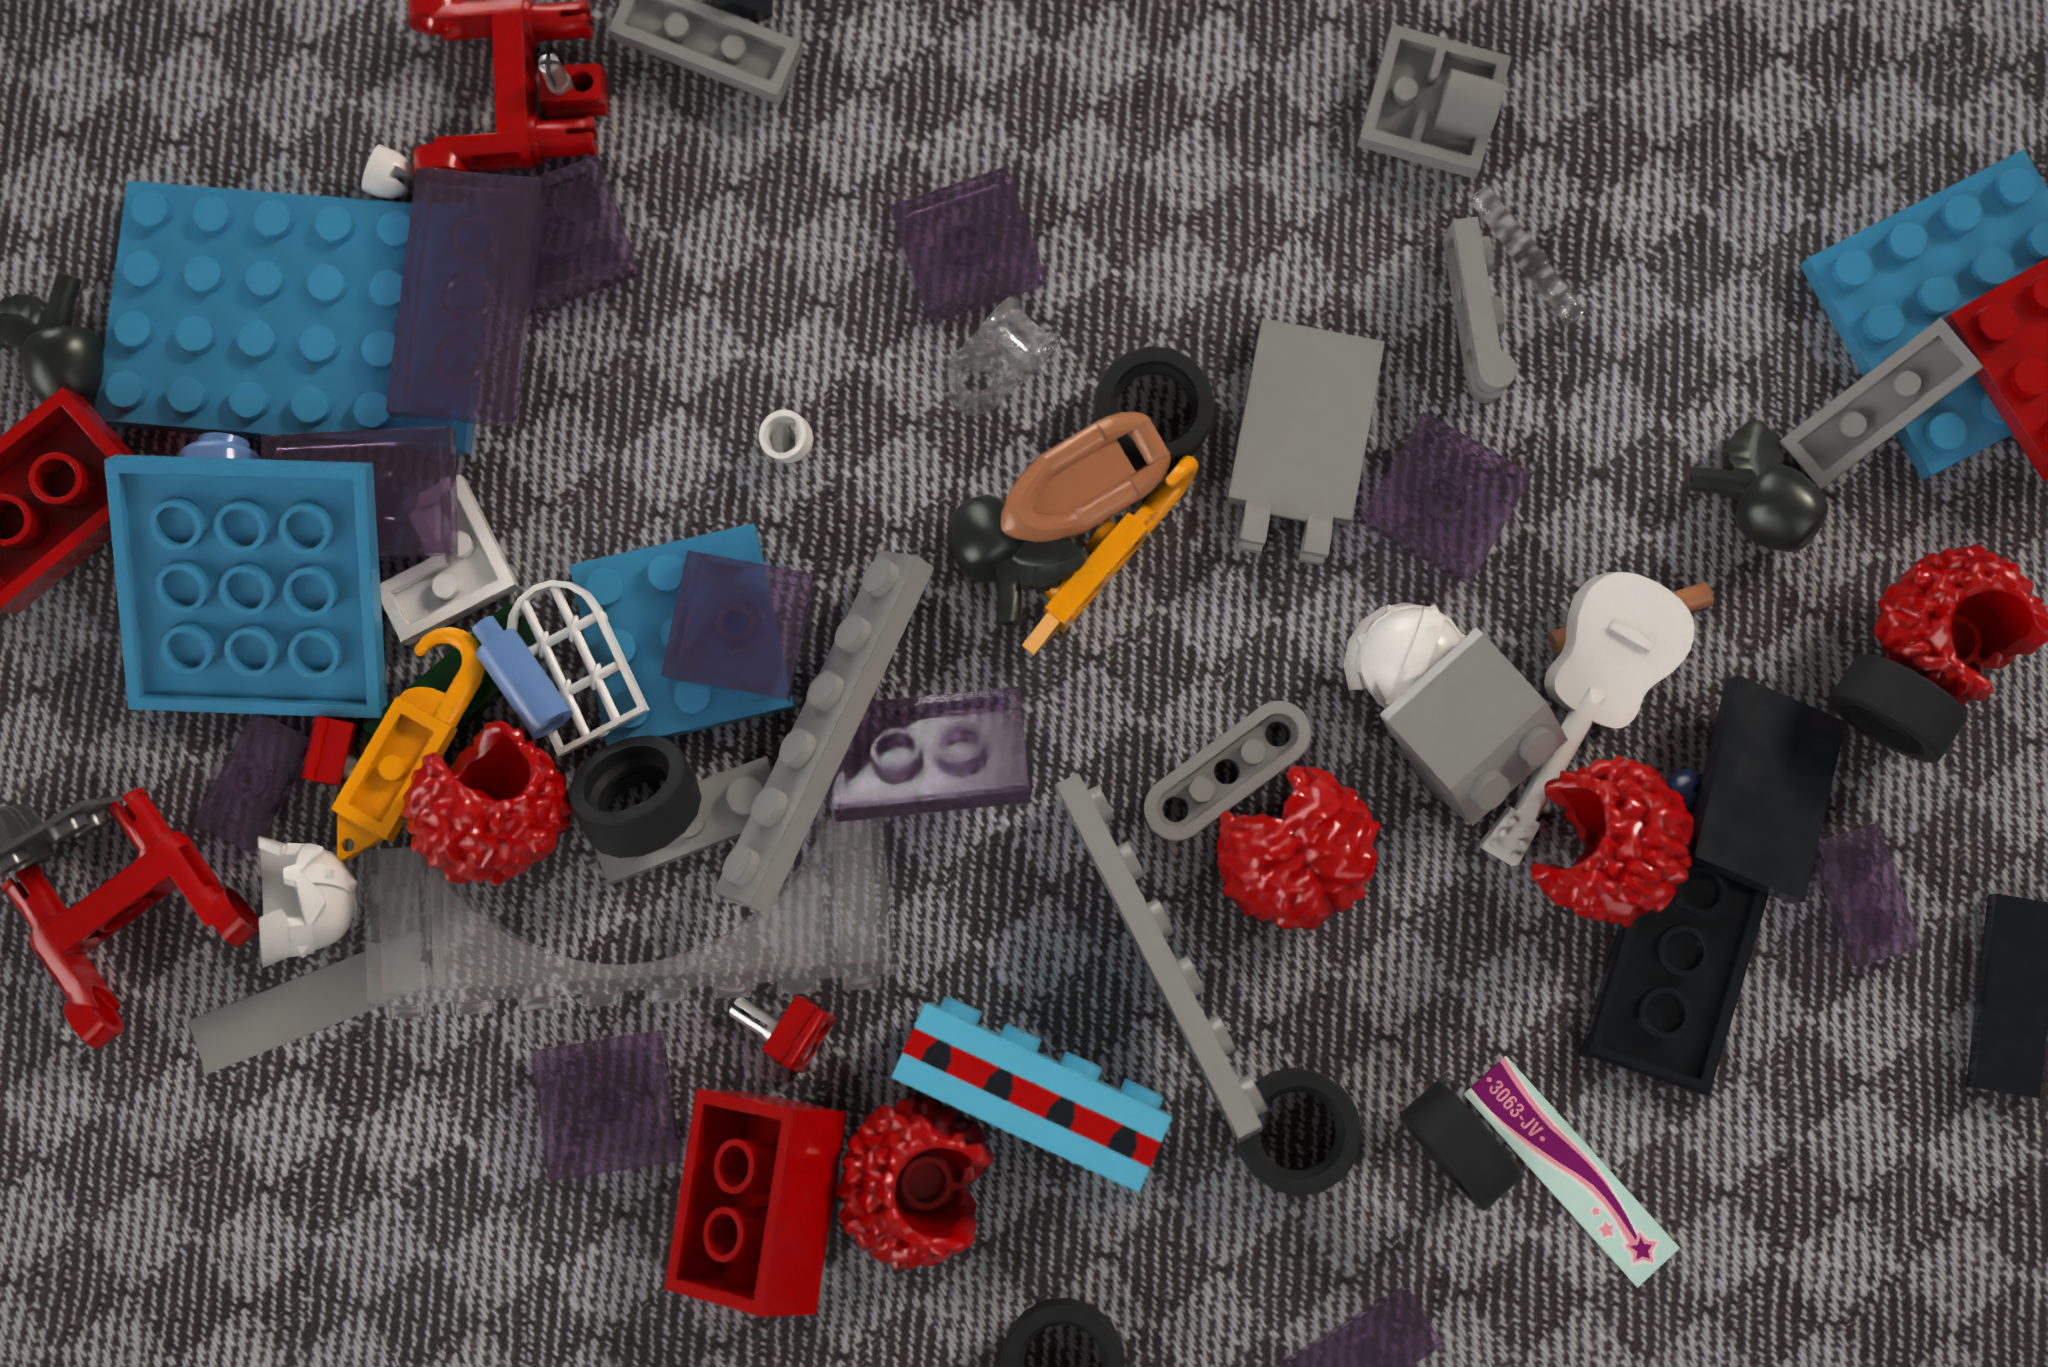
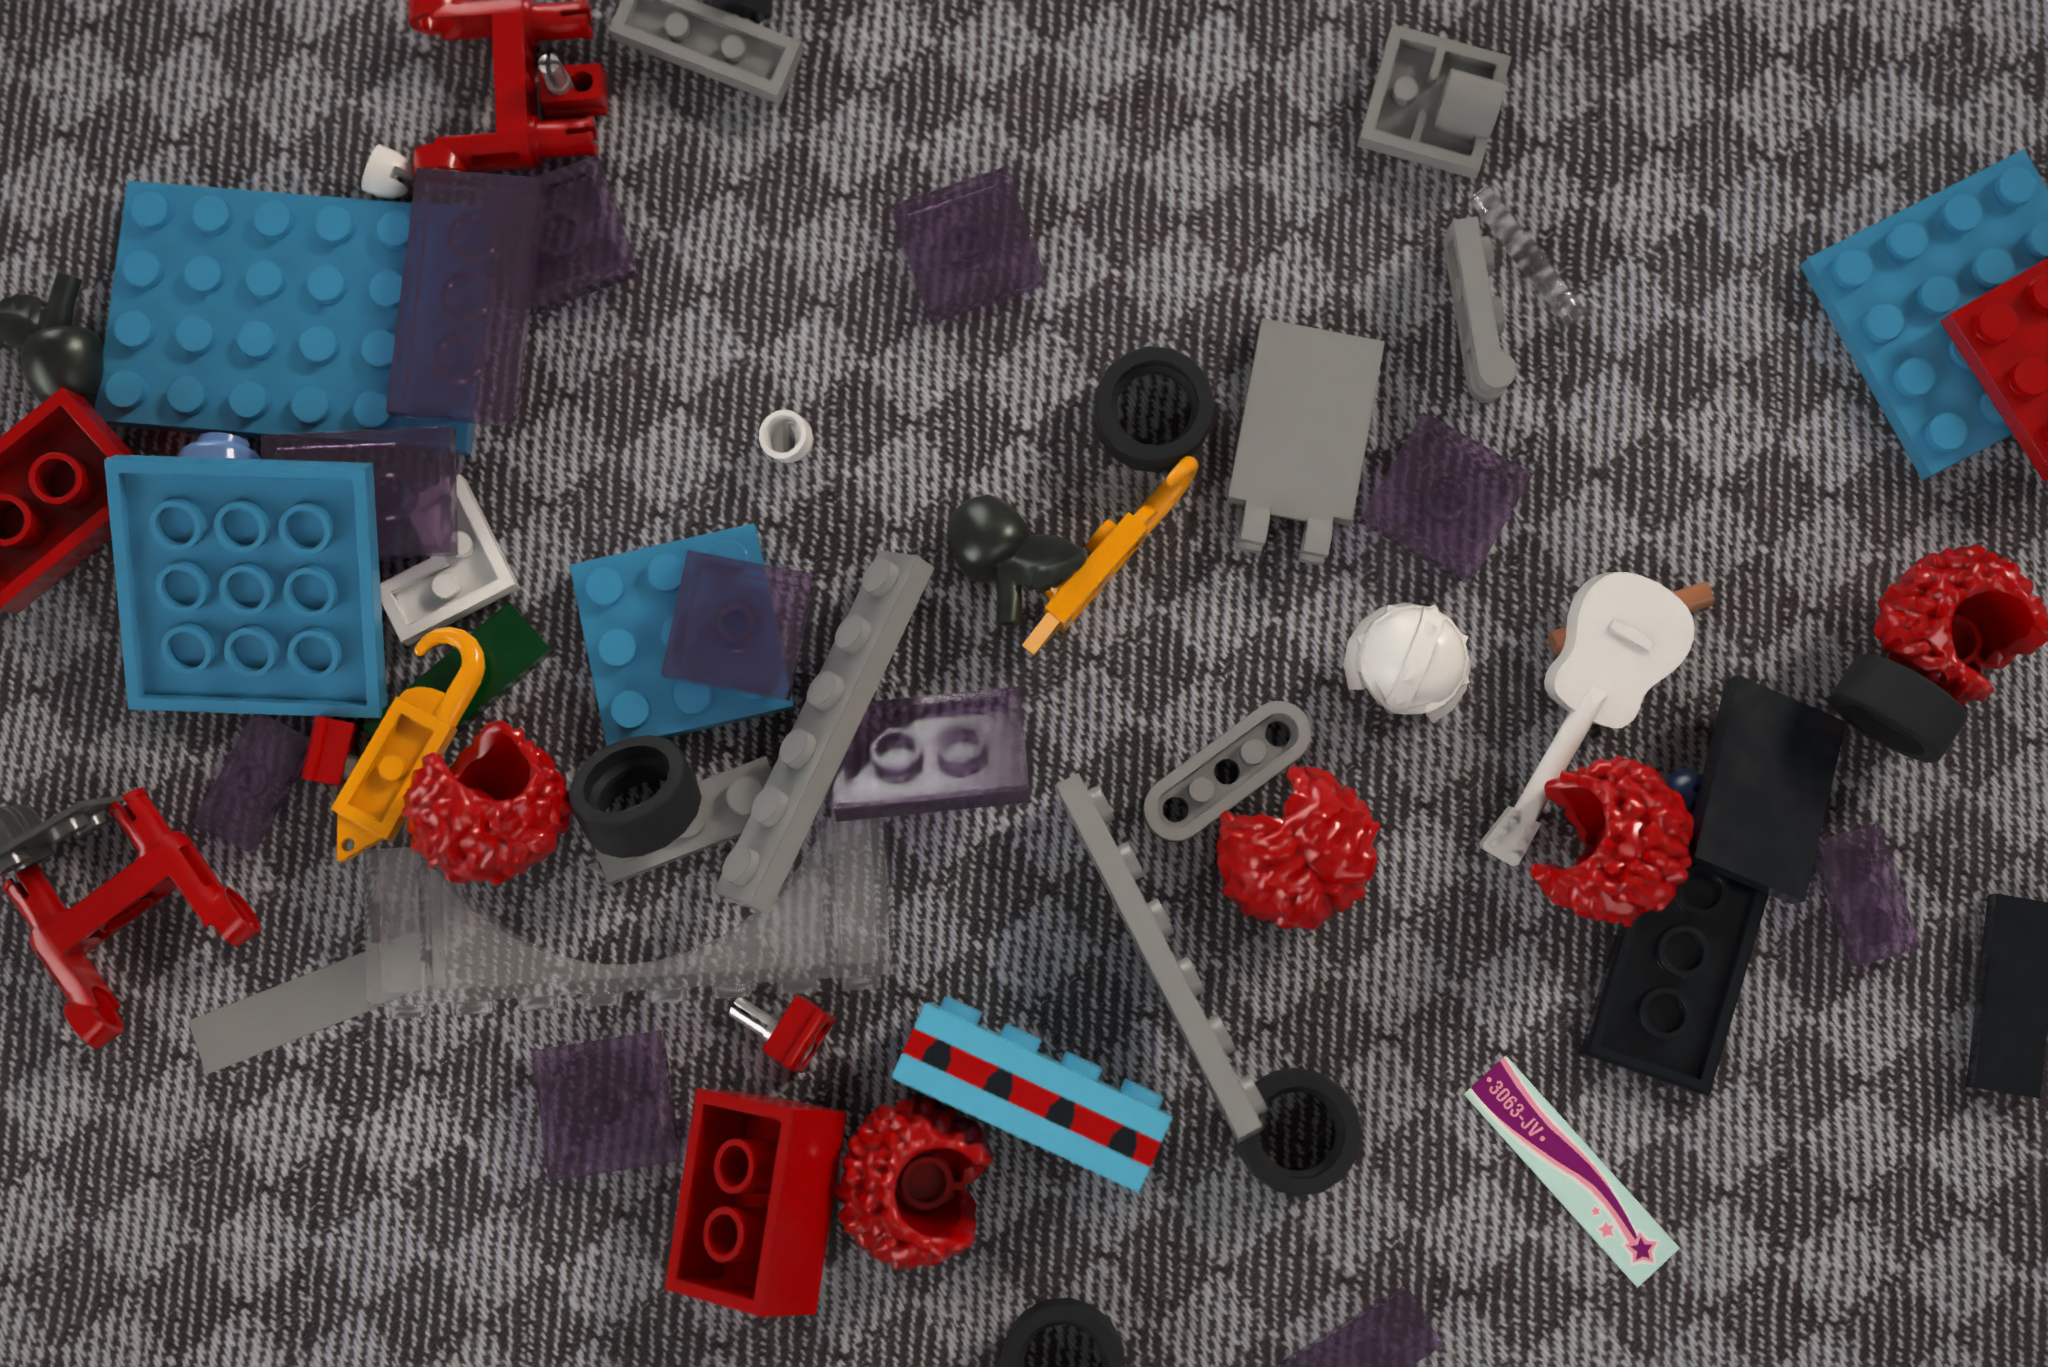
(305, 899): white helmet -> none
(520, 678): medium blue cylinder -> none
(596, 673): white window -> none
(1006, 349): clear piece -> none
(1084, 480): nougat piece -> none
(1461, 1145): black tyre -> none
(1473, 727): light grey slope -> none
(1776, 501): pearl dark grey piece -> none
(1881, 403): light grey plate -> none

